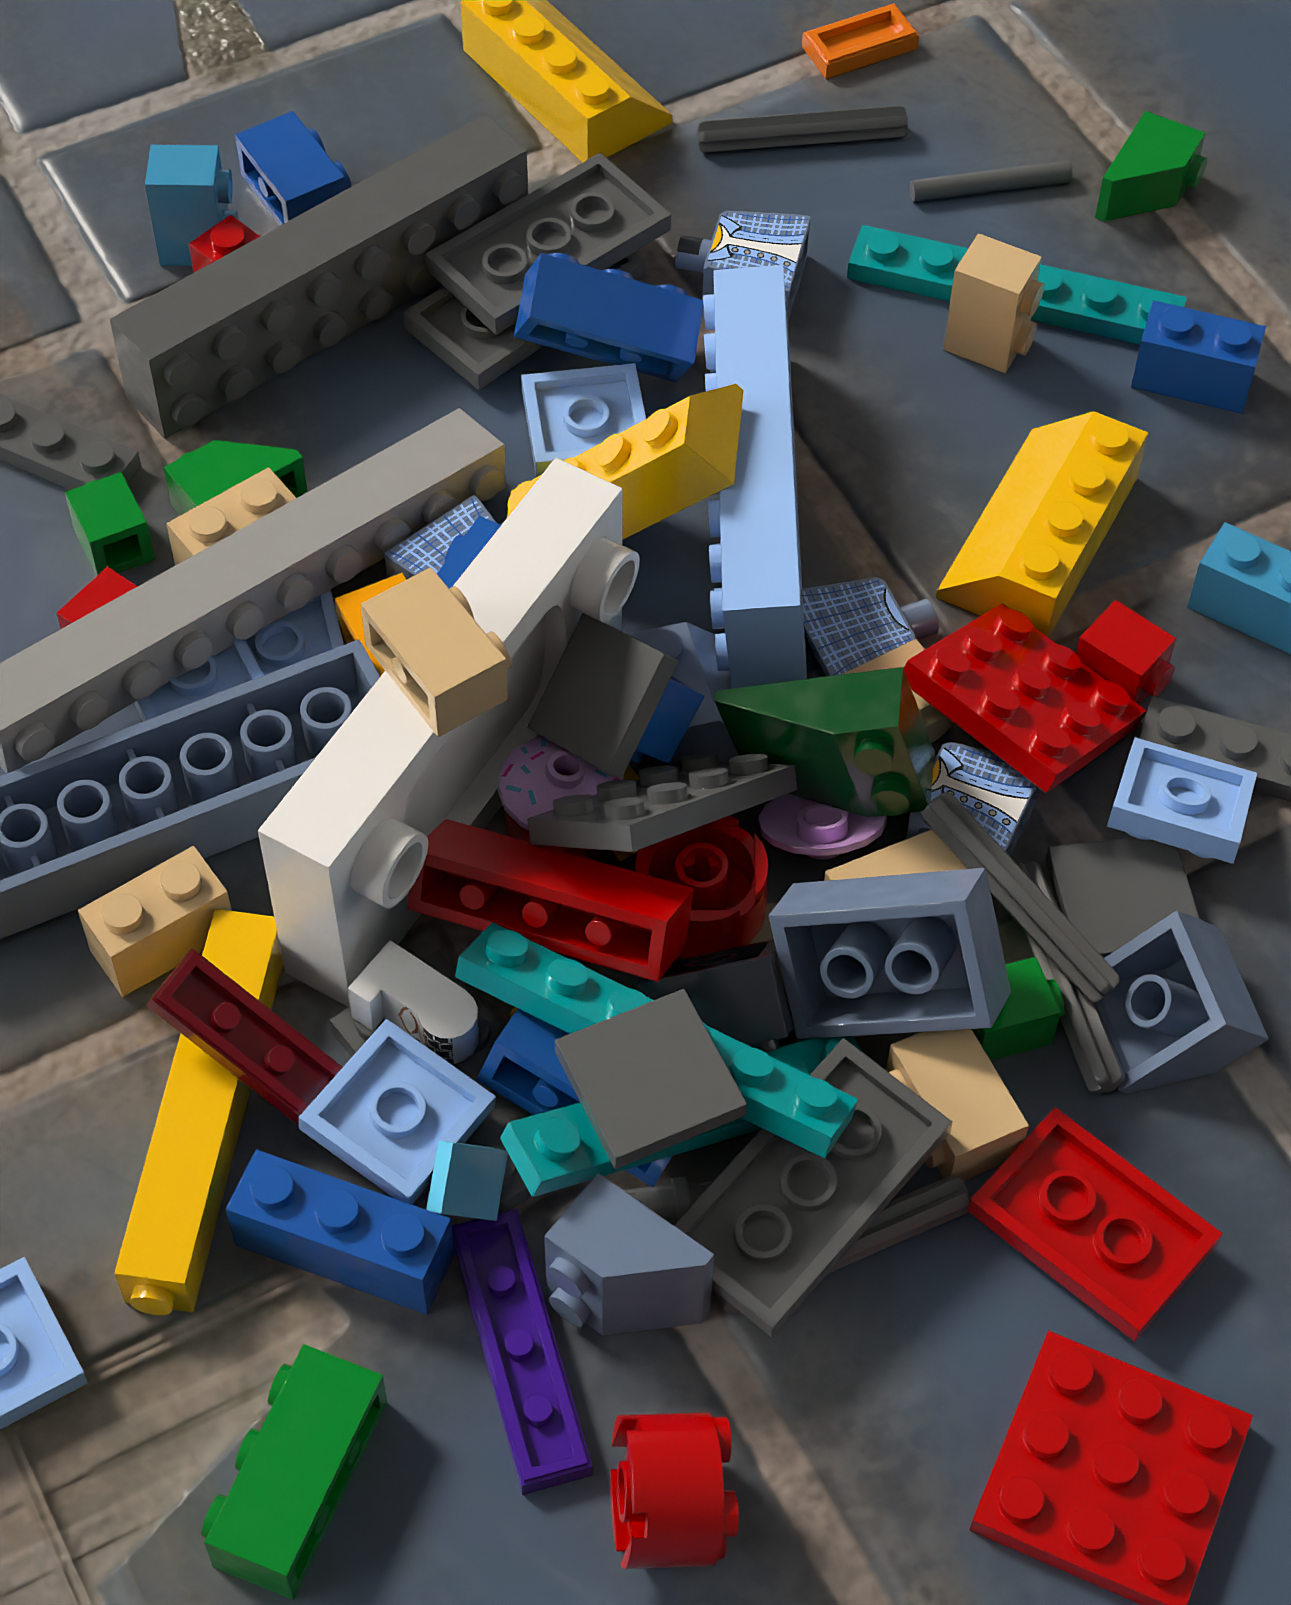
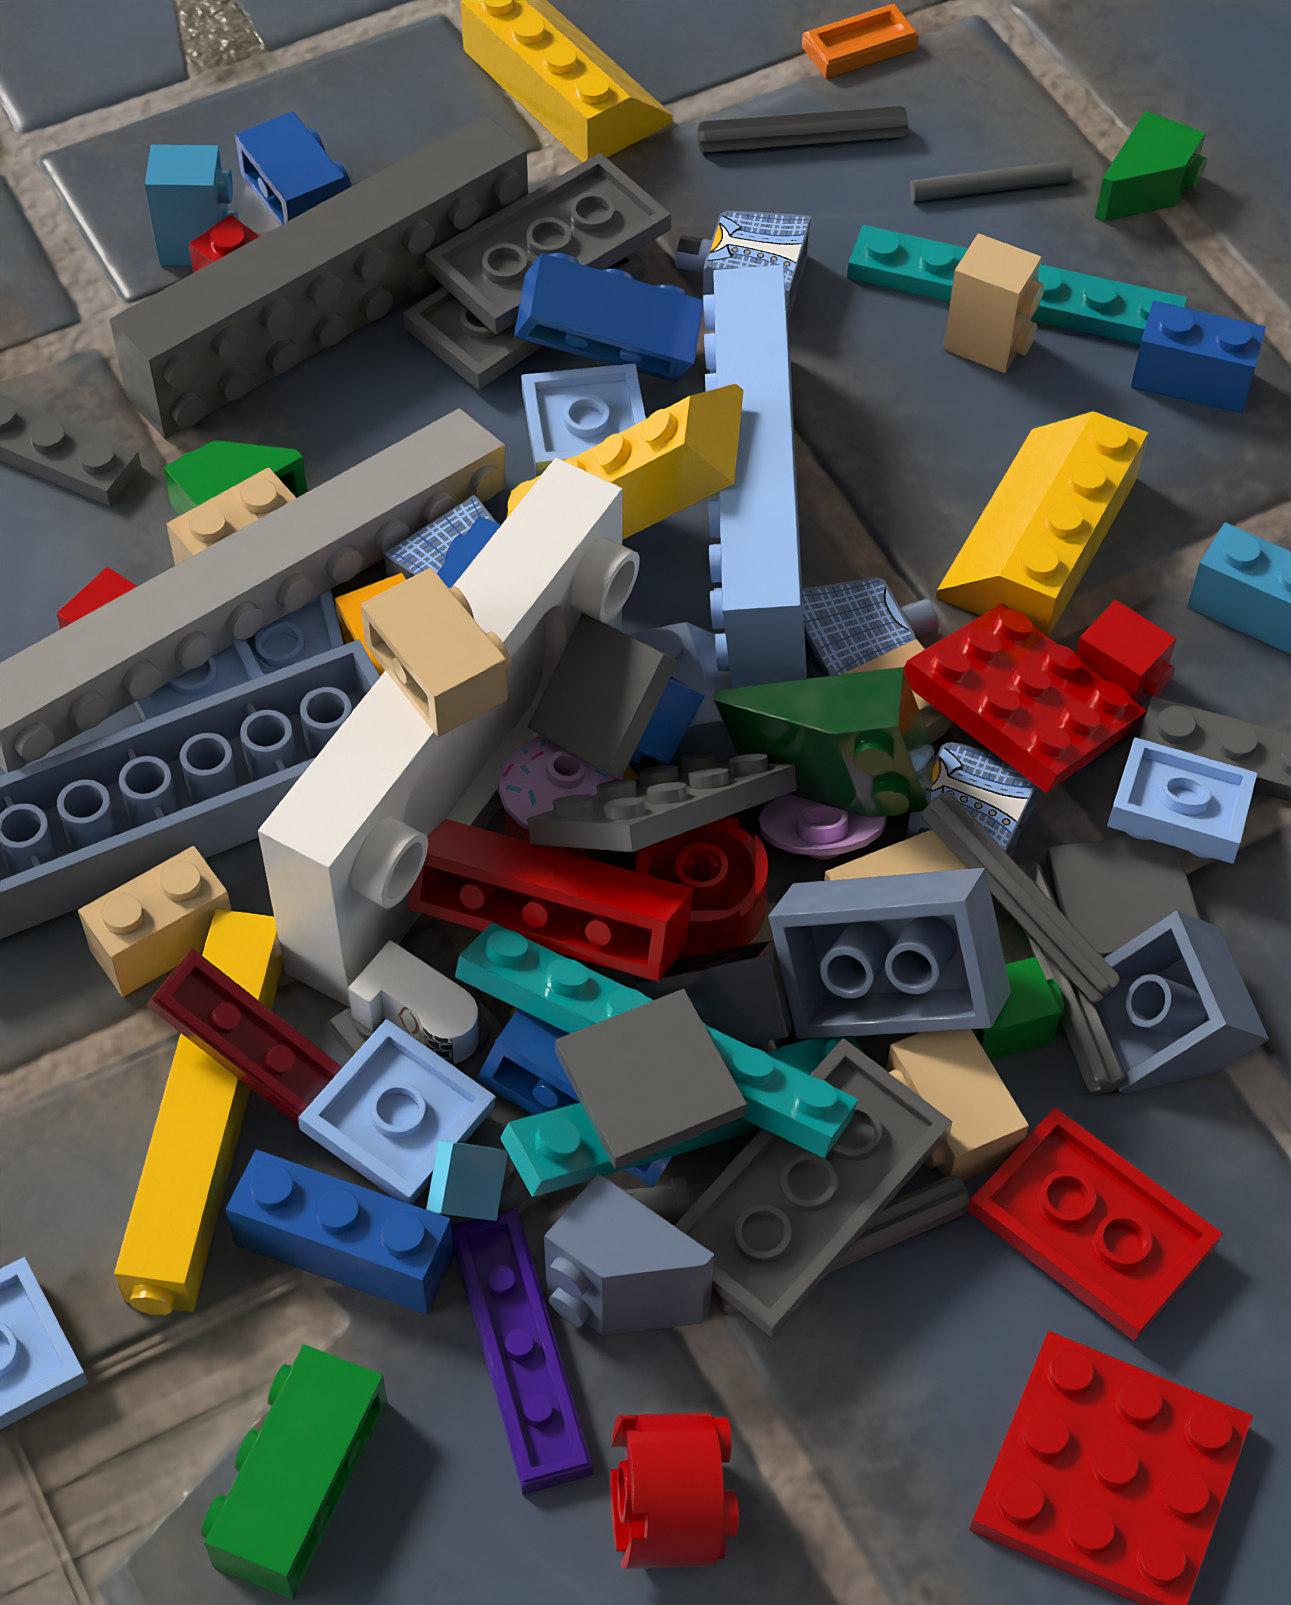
(110, 524): green brick -> none

